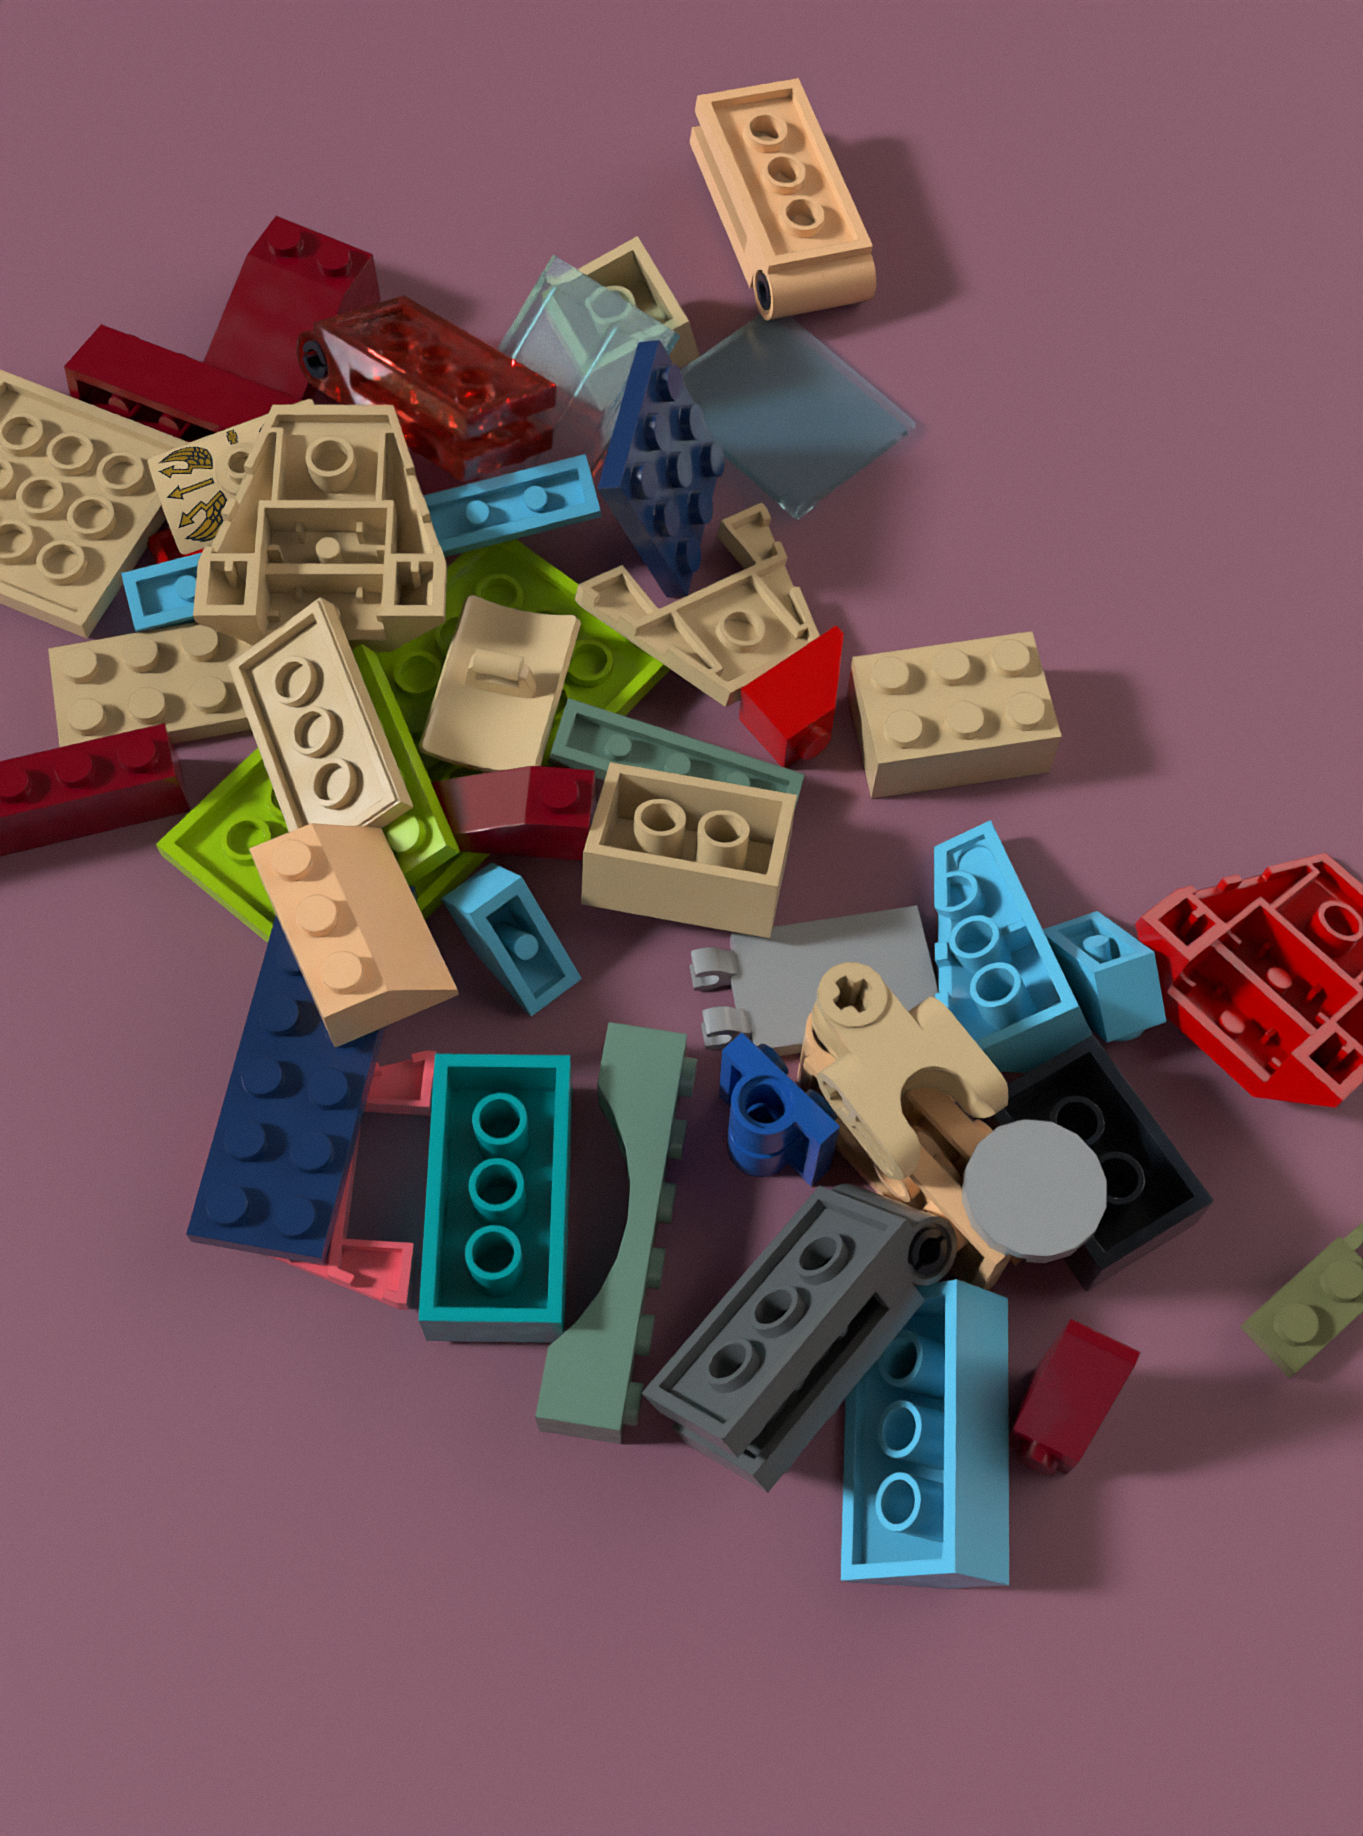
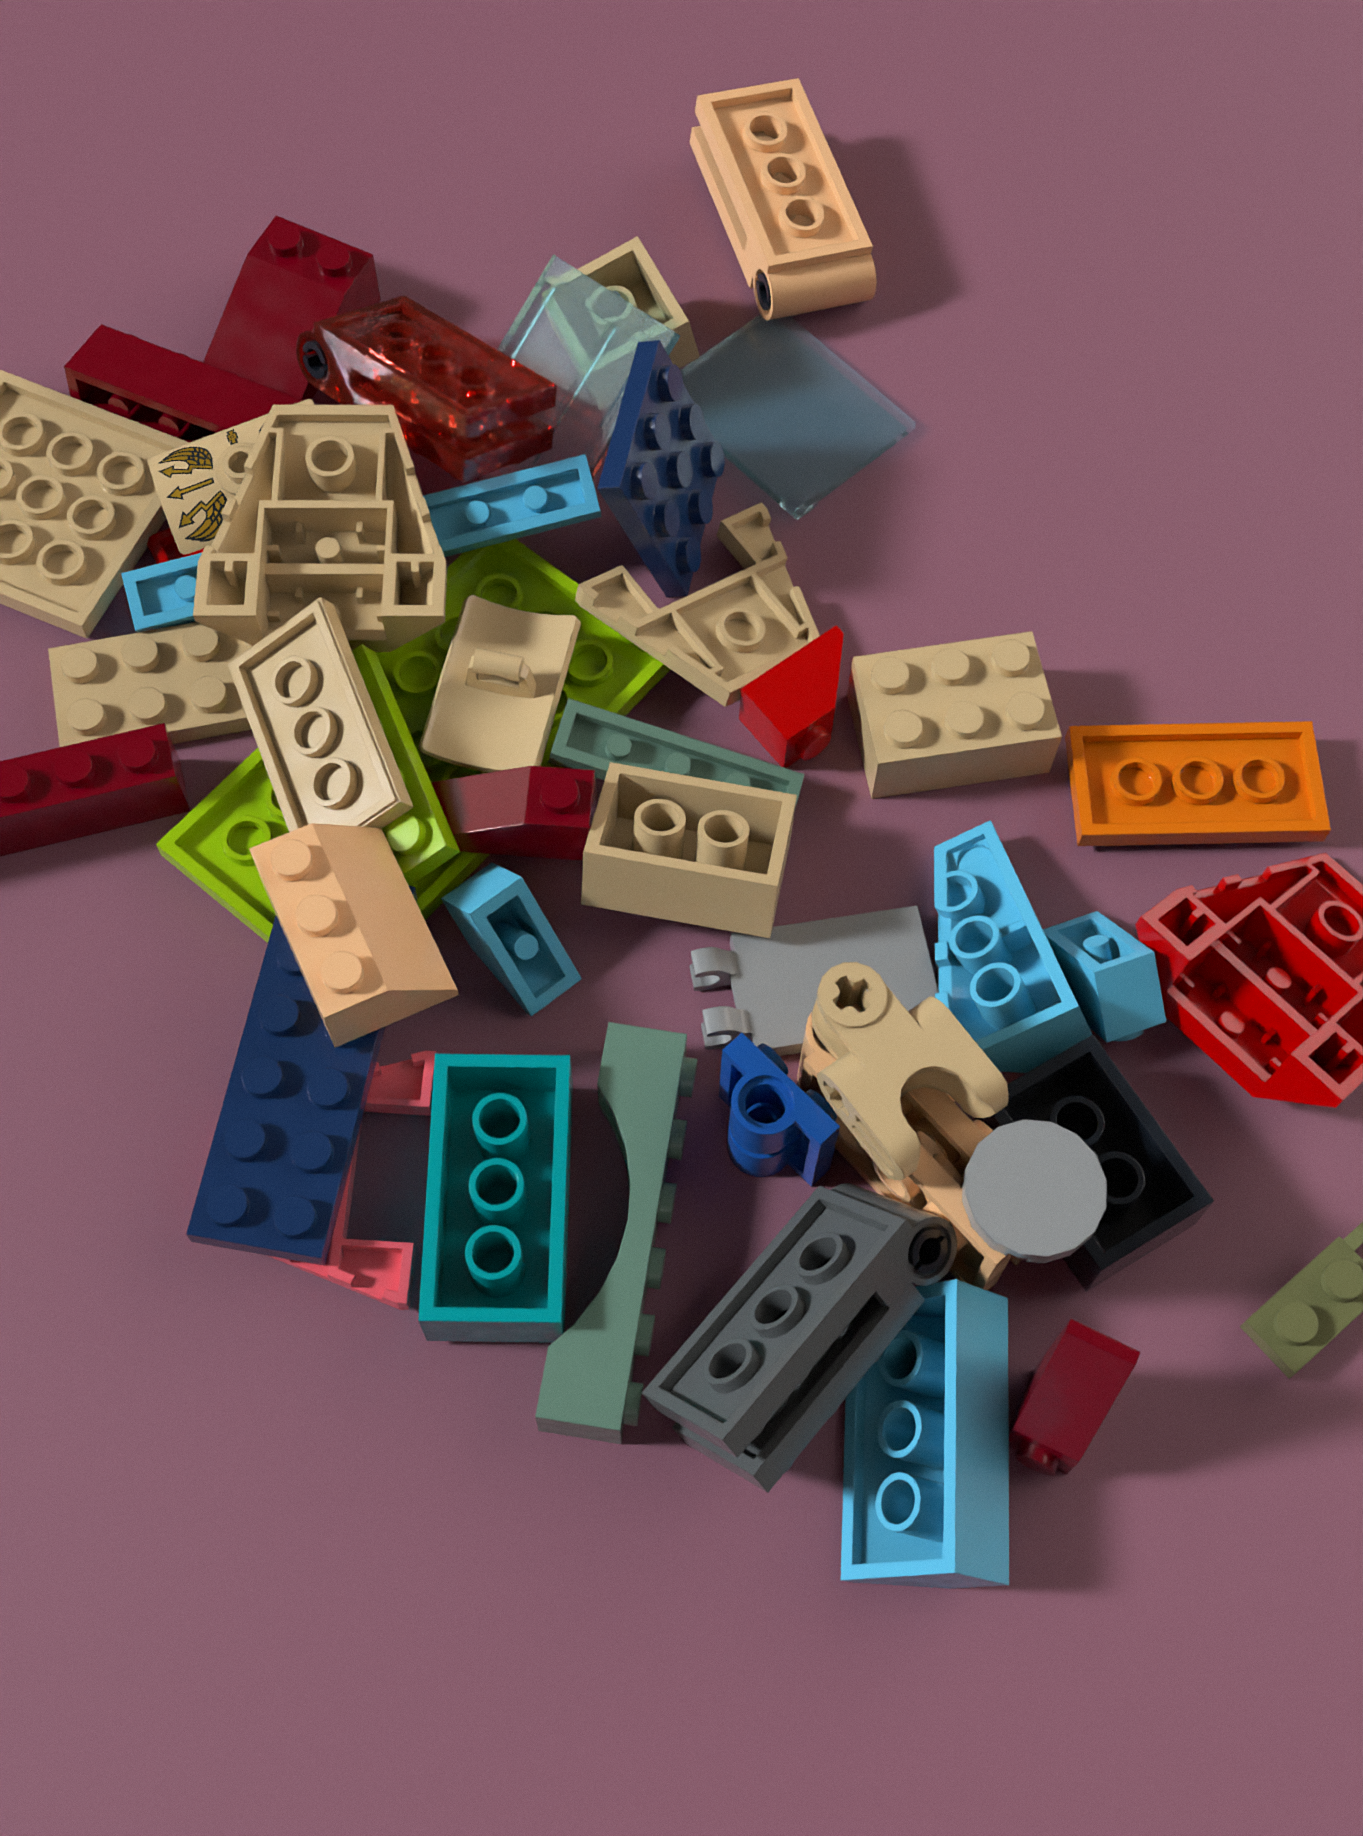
(1196, 783): none -> orange plate

